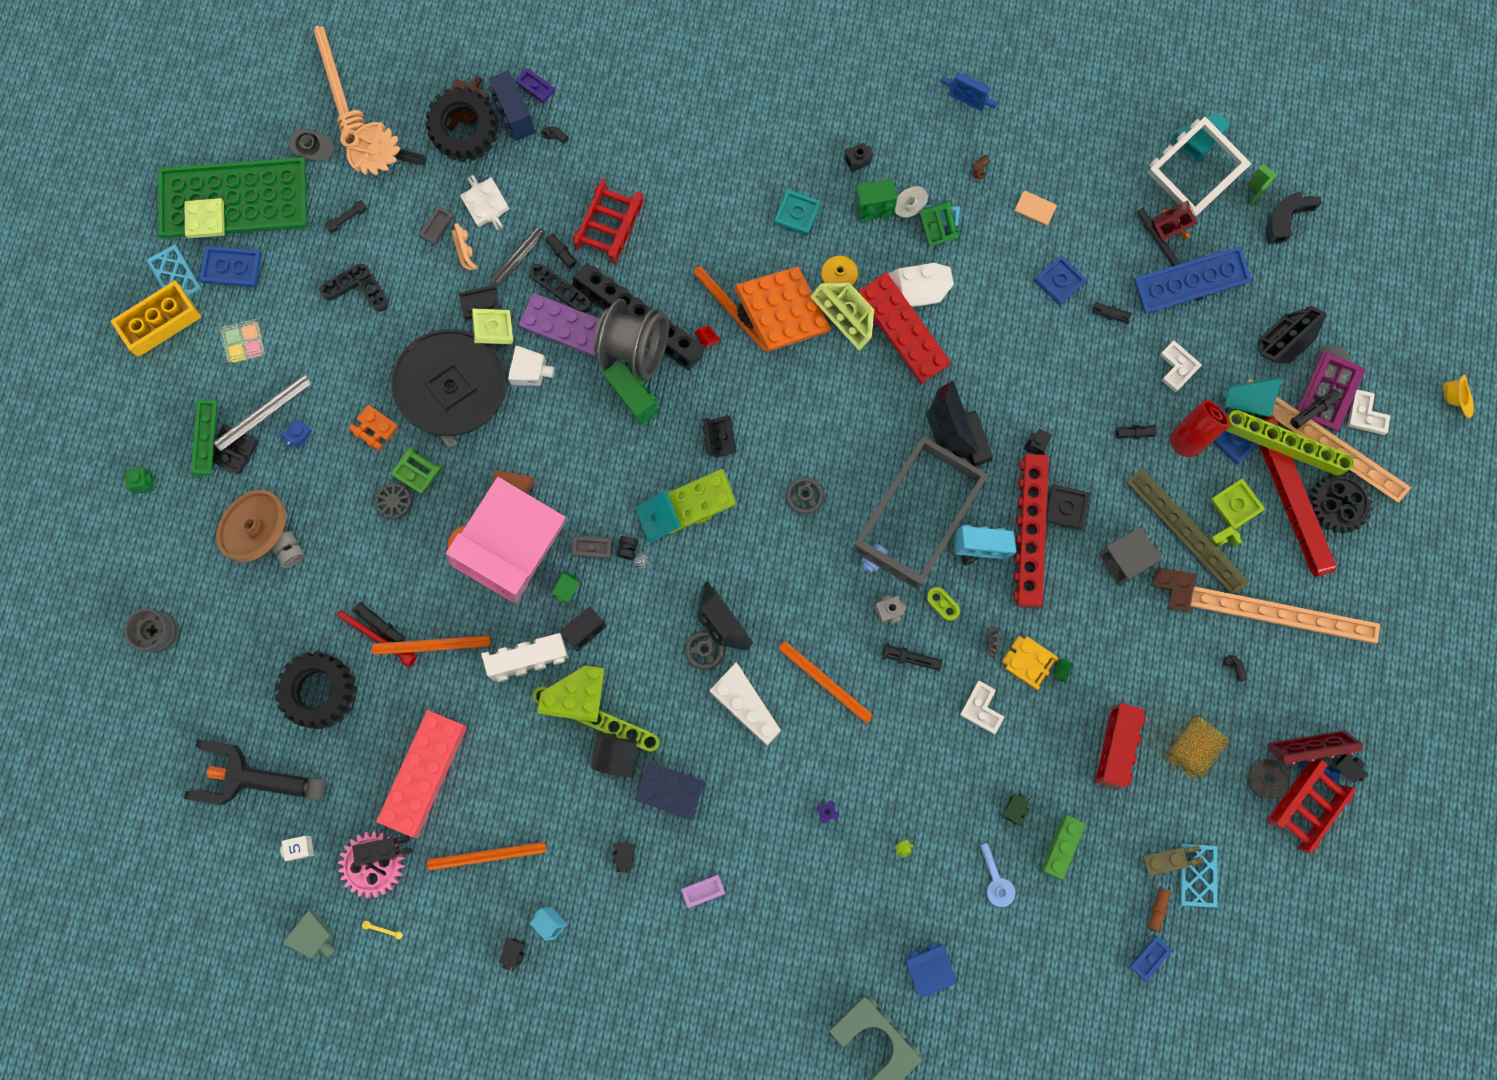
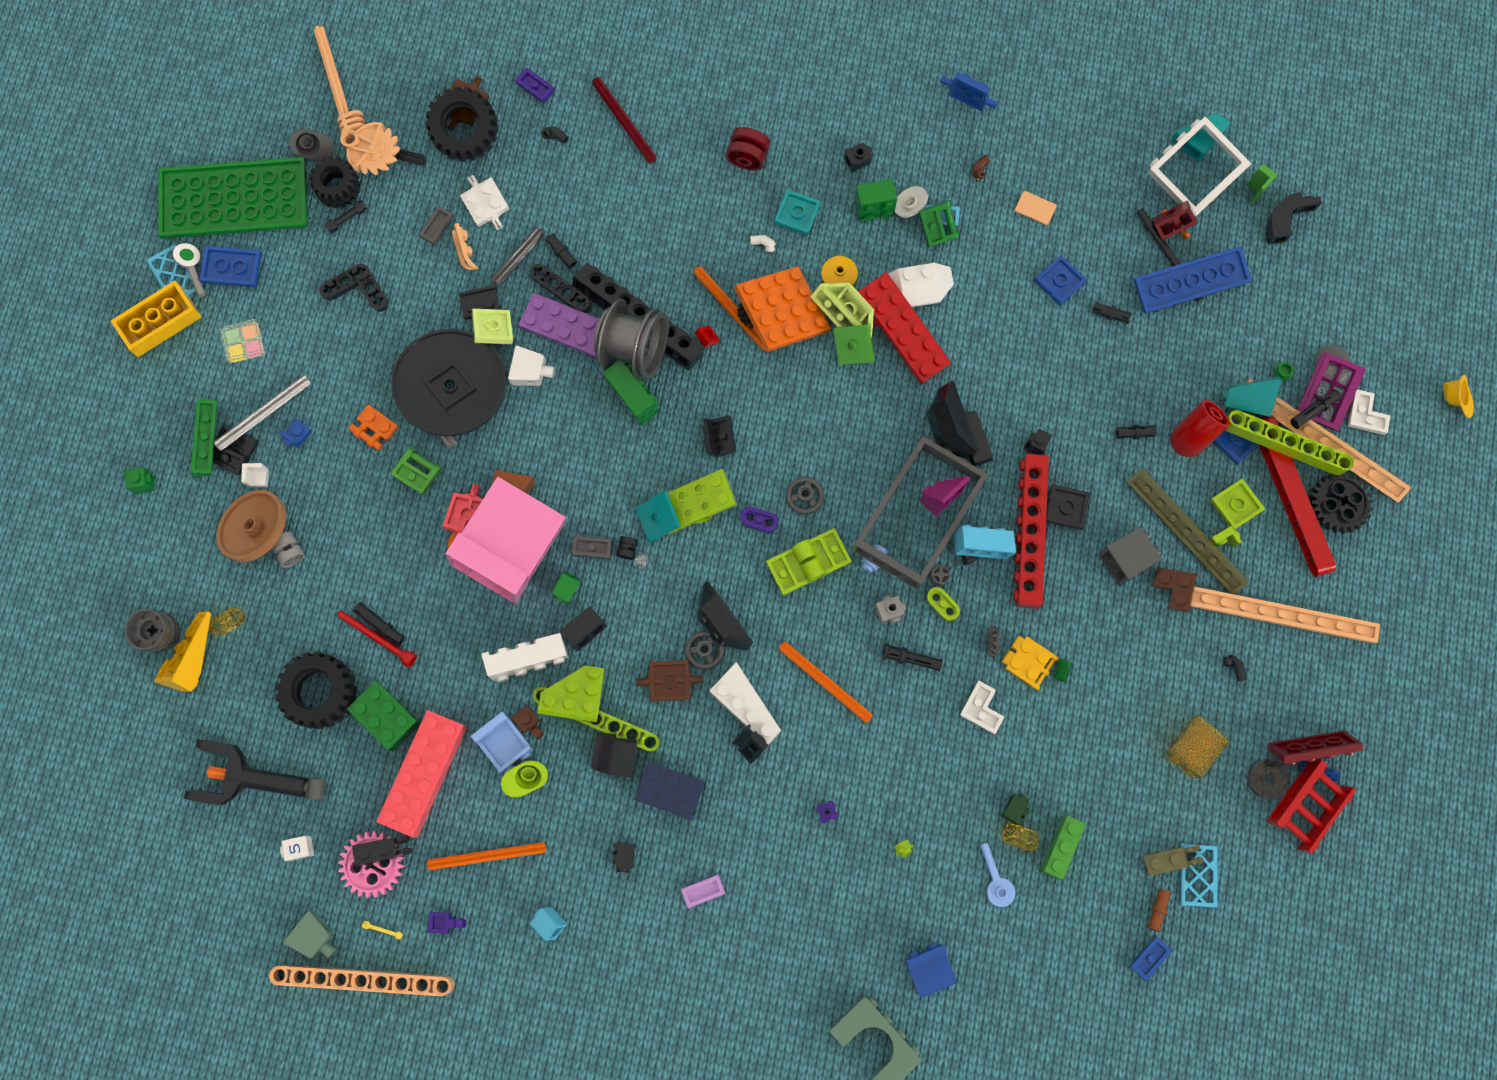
(186, 664): none -> yellow wedge
(188, 257): none -> piece
(204, 218): yellowish green plate -> none
(228, 625): none -> clear yellow beam
(254, 475): none -> white panel
(327, 171): none -> black tyre
(352, 982): none -> light nougat beam
(383, 716): none -> green brick
(393, 501): dark grey wheel -> none
(430, 645): orange axle -> none
(441, 922): none -> dark purple plate
(461, 510): none -> coral plate
(502, 743): none -> light blue panel
(511, 105): dark blue brick -> none
(512, 954): black brick -> none
(524, 778): none -> lime piece
(527, 721): none -> reddish brown plate
(620, 234): red fence -> none
(624, 120): none -> dark red axle
(669, 680): none -> reddish brown plate
(748, 148): none -> dark red wheel
(750, 744): none -> black plate
(759, 520): none -> dark purple plate
(764, 240): none -> white arm
(808, 561): none -> lime plate
(853, 344): none -> bright green plate
(941, 572): none -> dark grey wheel
(942, 494): none -> magenta slope
(1020, 837): none -> clear yellow beam
(1120, 746): red brick -> none
(1183, 366): white plate -> none
(1284, 370): none -> green plate
(1291, 335): black wedge -> none
(1351, 767): black brick -> none

